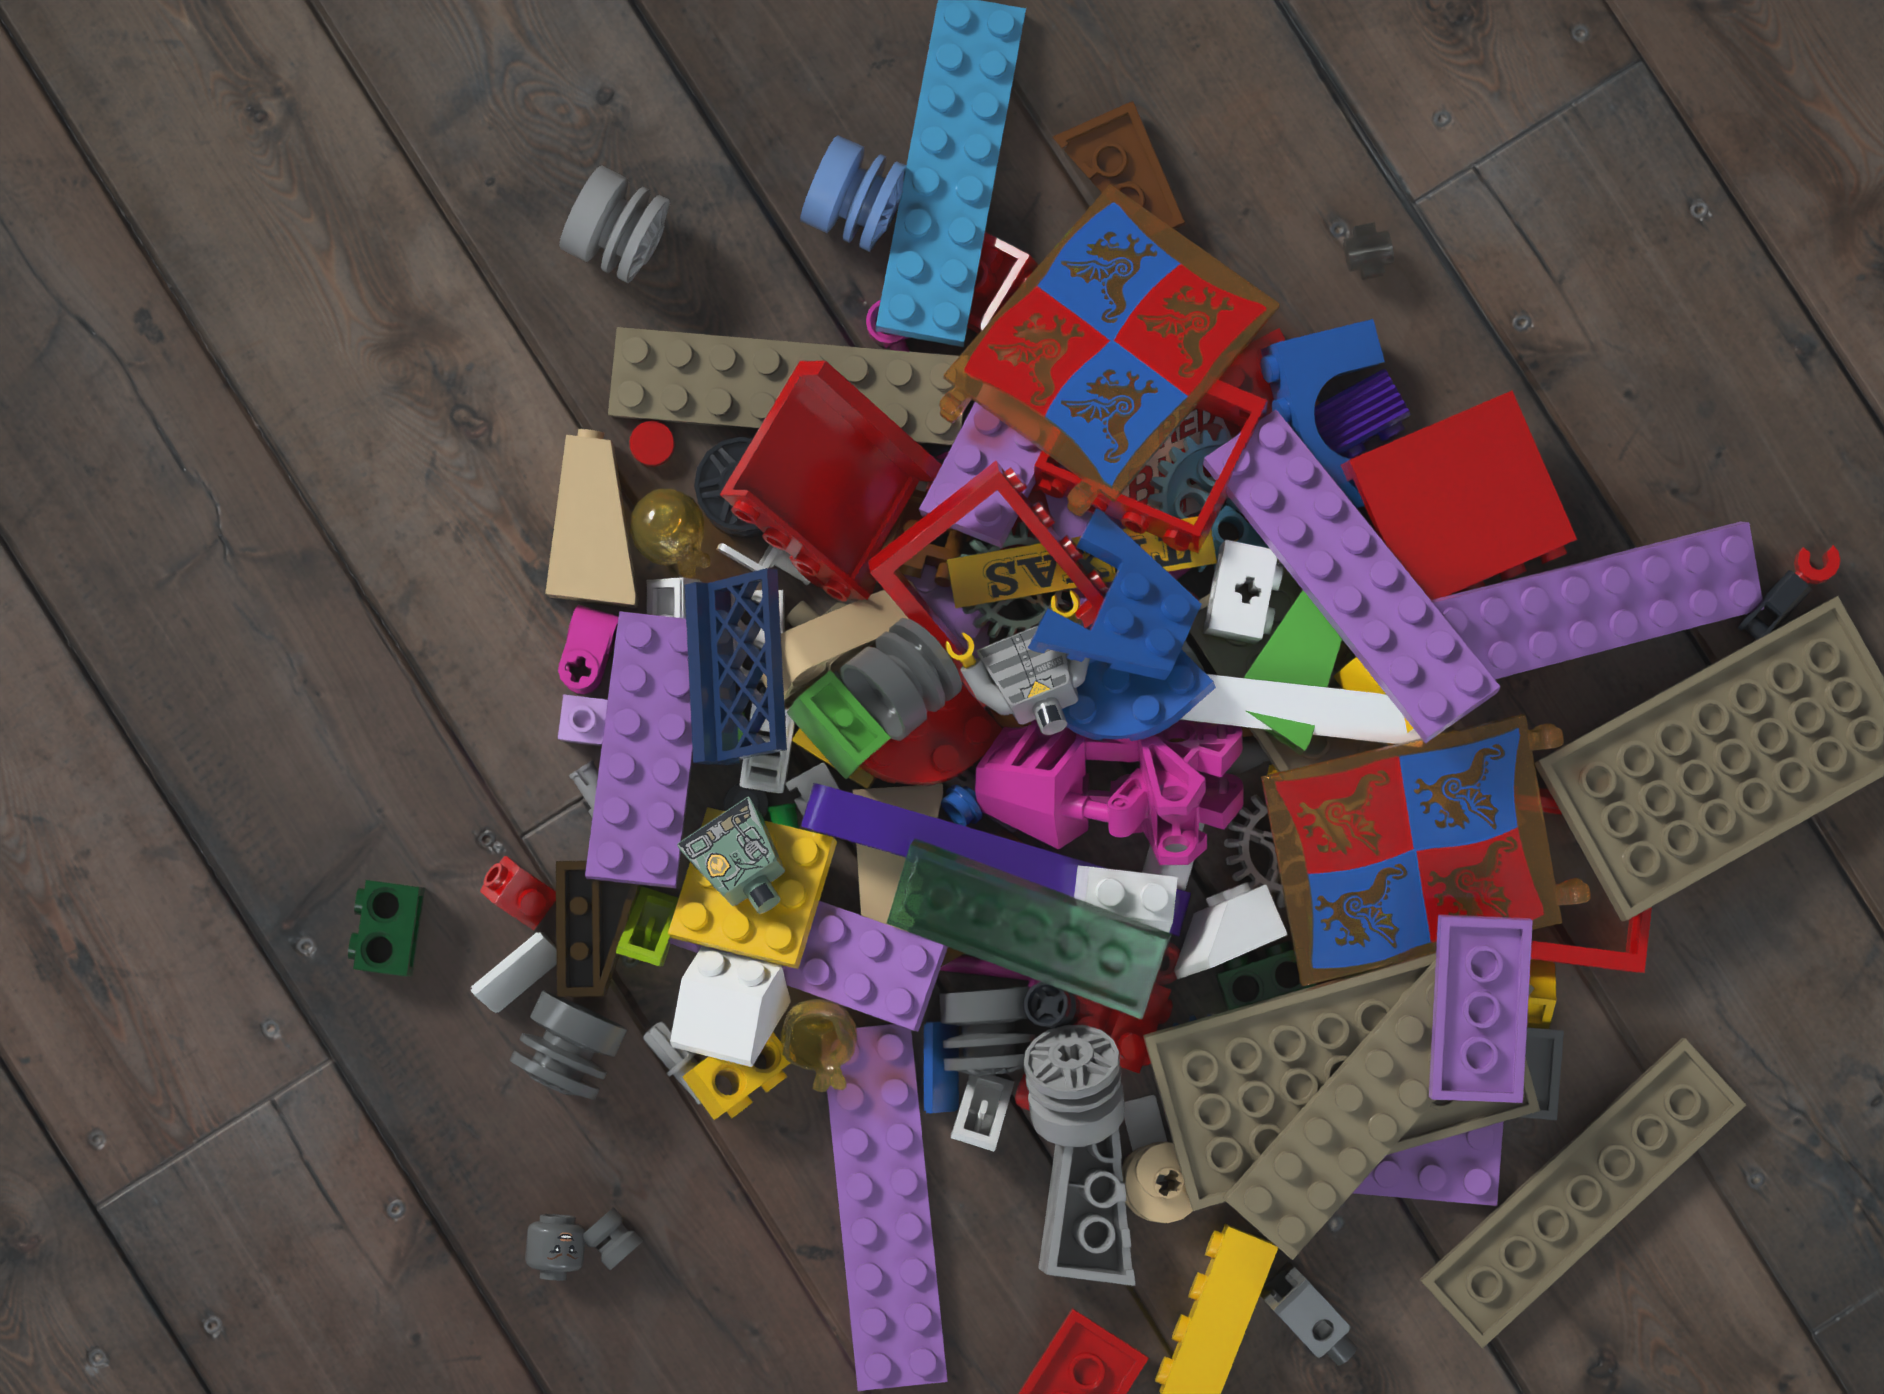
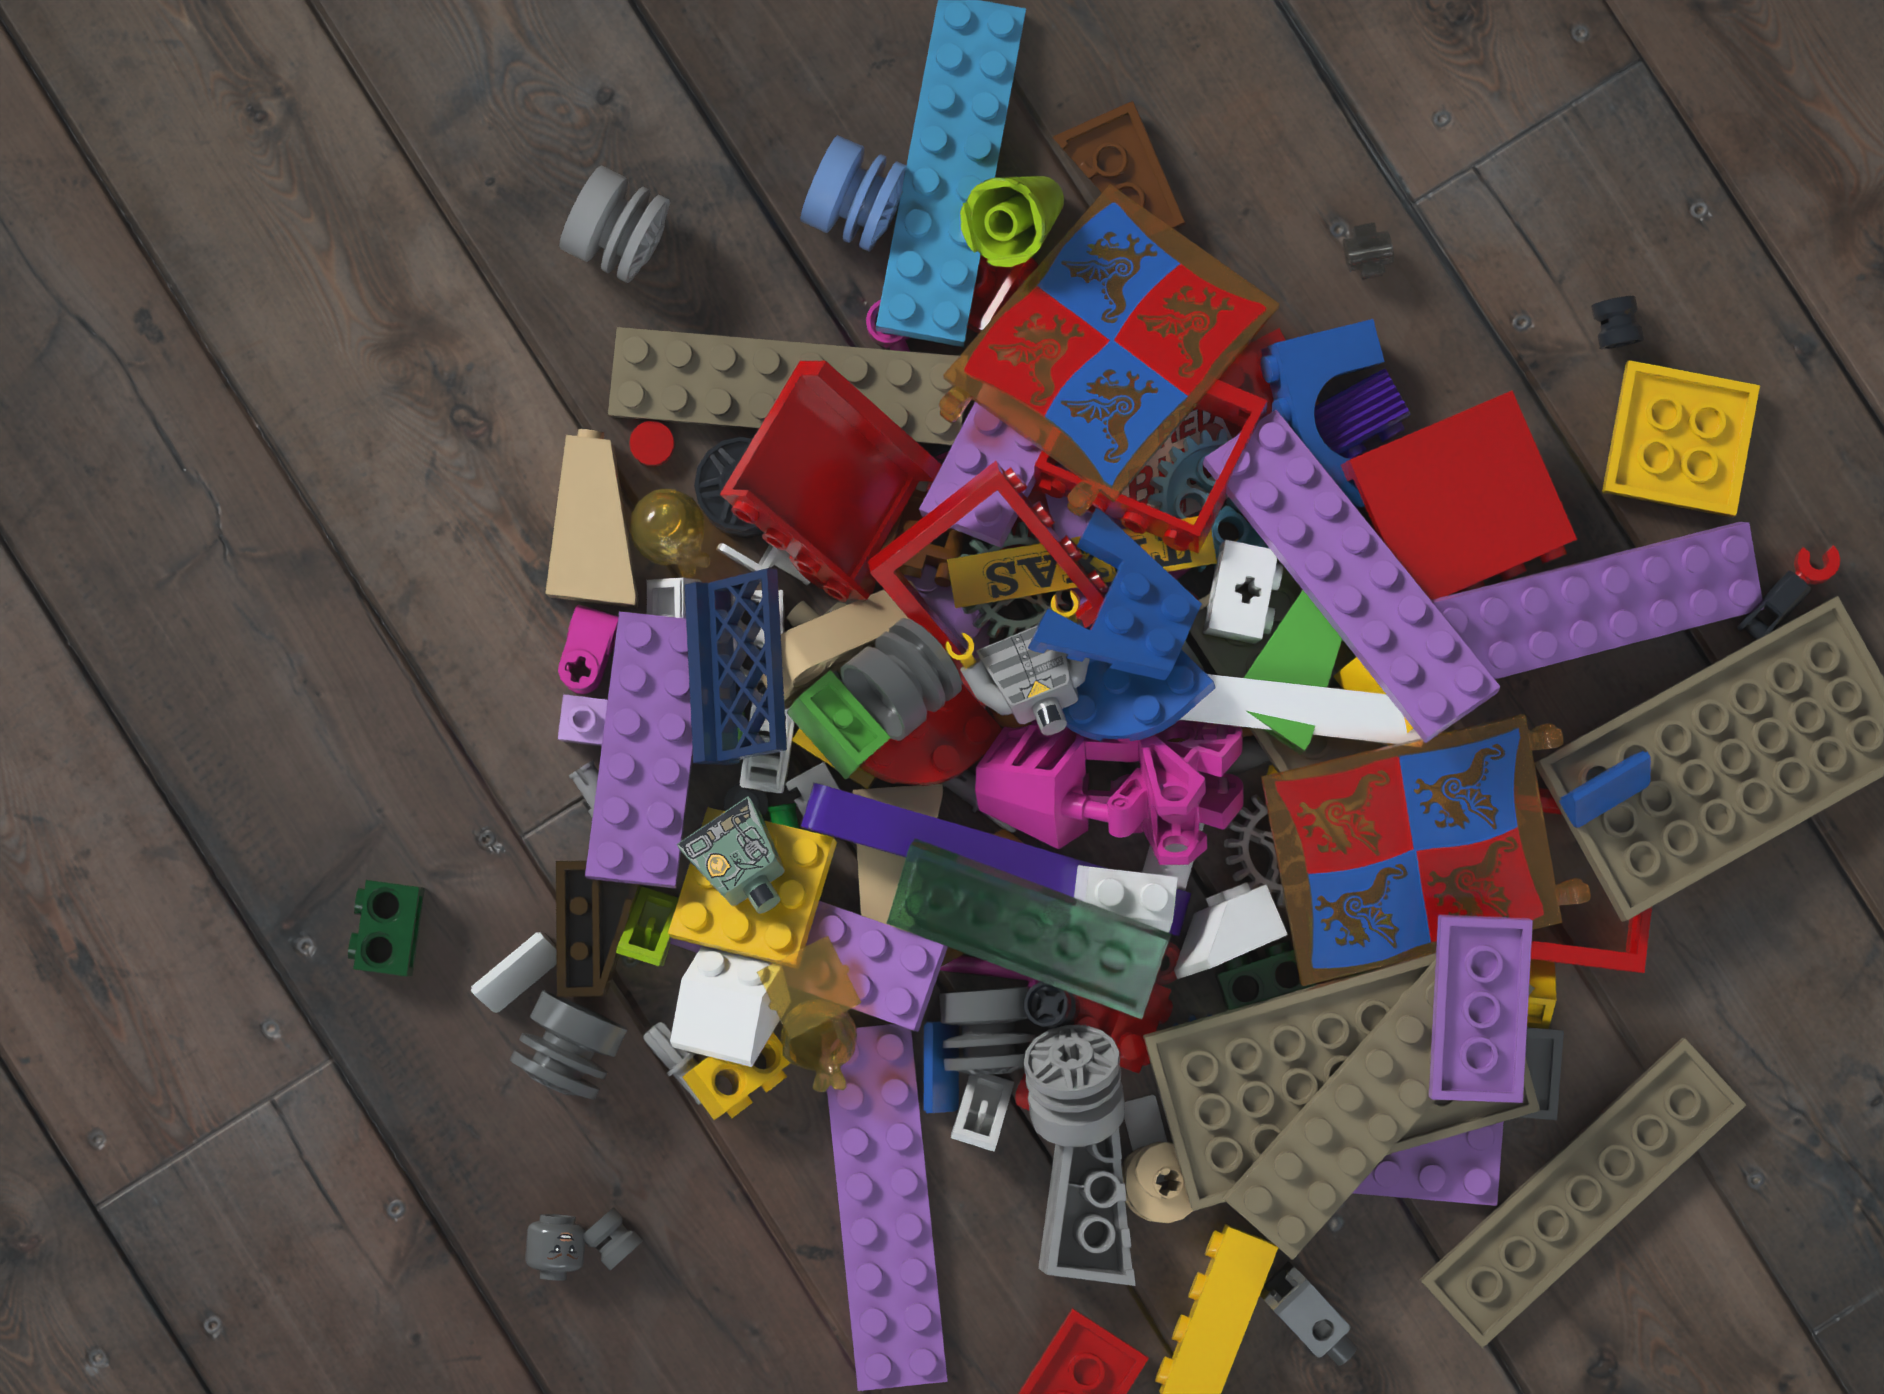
(518, 892): red bracket -> none
(808, 987): none -> clear yellow piece
(961, 805): blue plate -> none
(1010, 217): none -> lime cone
(1607, 789): none -> blue slope
(1617, 322): none -> black wheel
(1681, 438): none -> yellow plate

